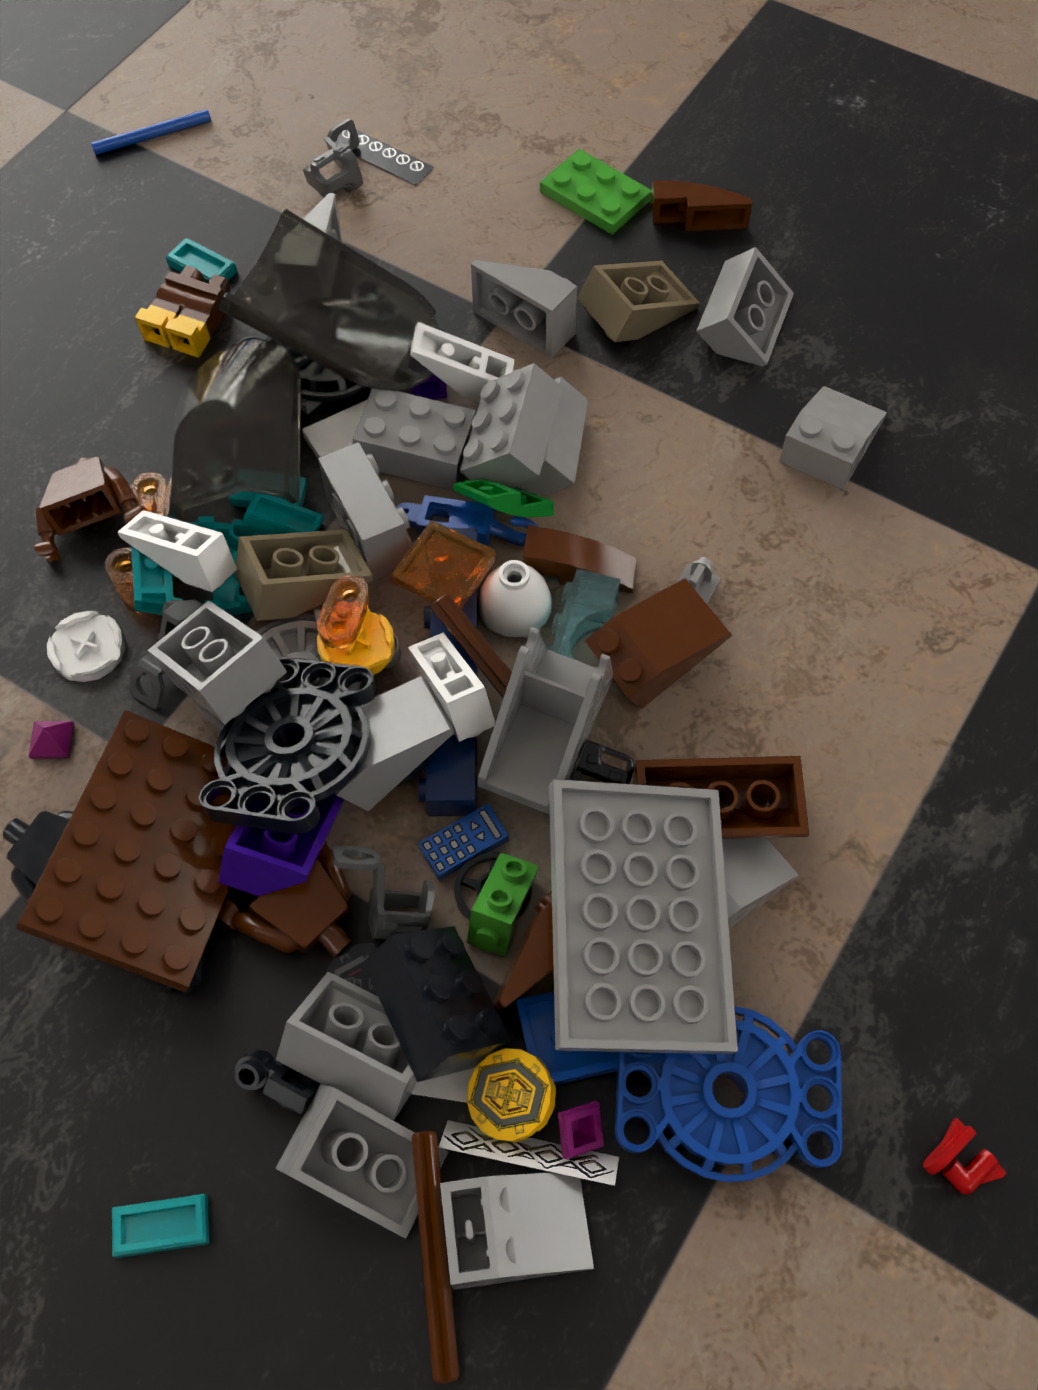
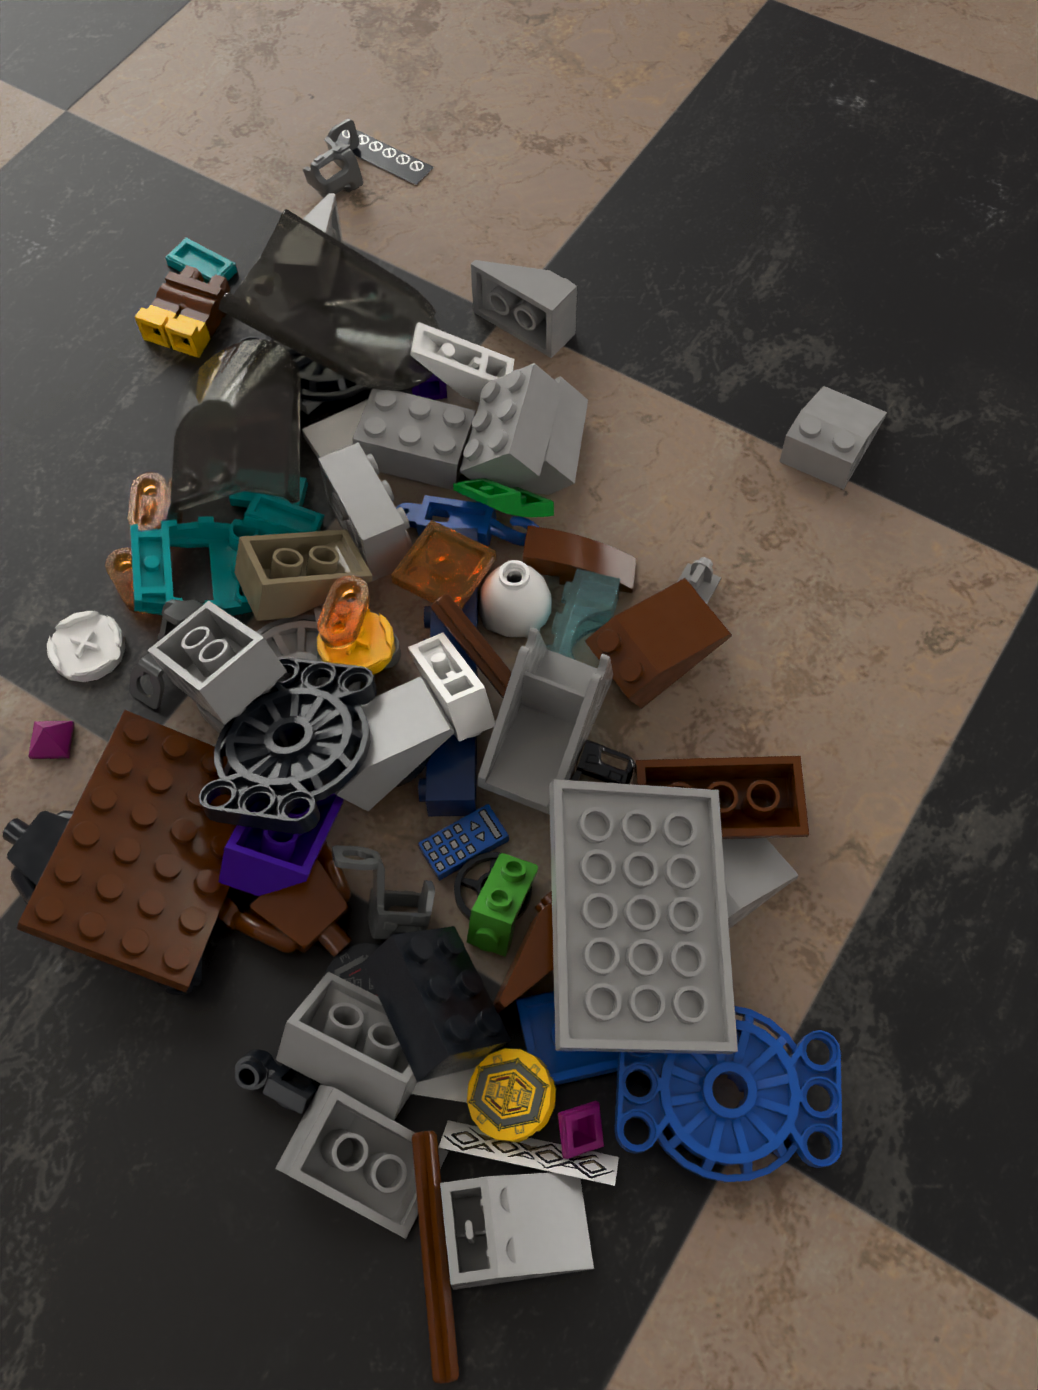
(80, 498): reddish brown torso -> none
(151, 132): blue bar -> none
(160, 1226): teal tile -> none
(183, 549): white slope -> none
(595, 191): bright green plate -> none
(635, 298): dark tan slope -> none
(699, 206): reddish brown slope -> none
(746, 309): light grey slope -> none
(981, 1169): red piece -> none

